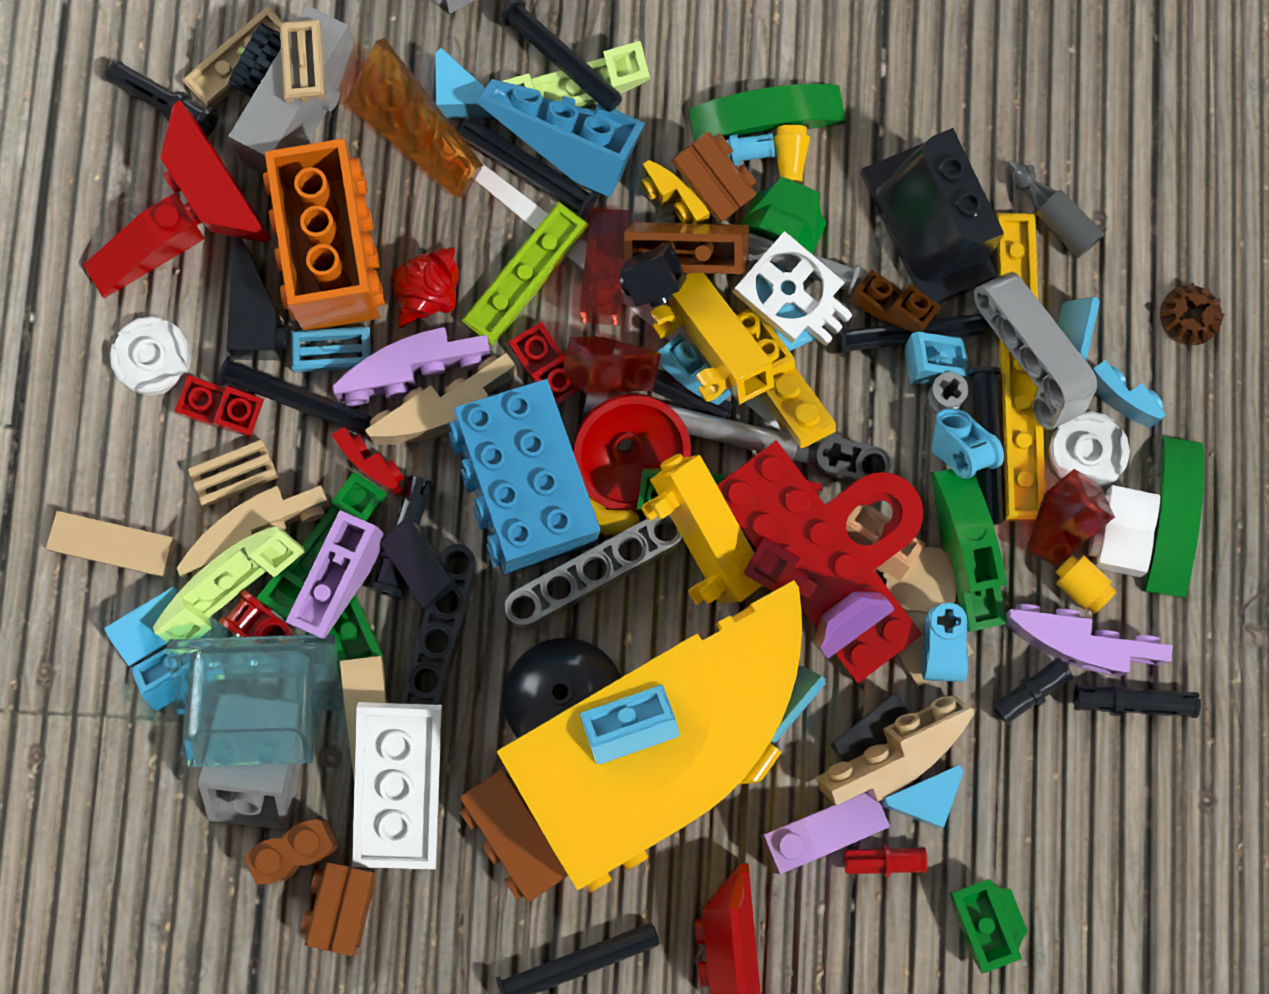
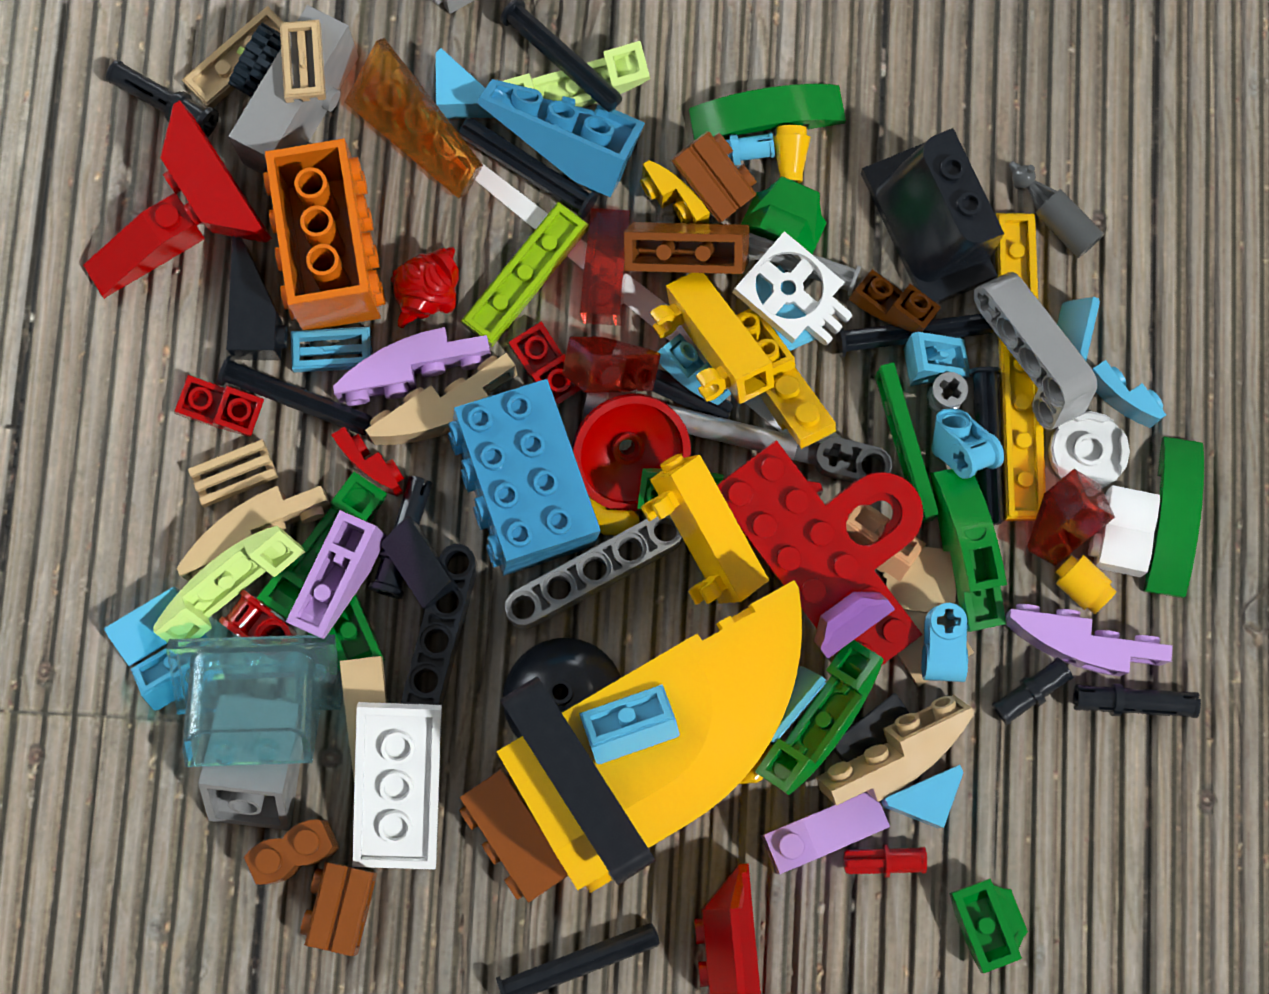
(110, 544): tan tile -> none
(150, 356): white tile -> none
(577, 780): none -> black beam
(652, 276): black brick -> none
(775, 566): dark red plate -> none
(825, 721): none -> green slope
(905, 438): none -> green tile
(1189, 331): reddish brown gear -> none

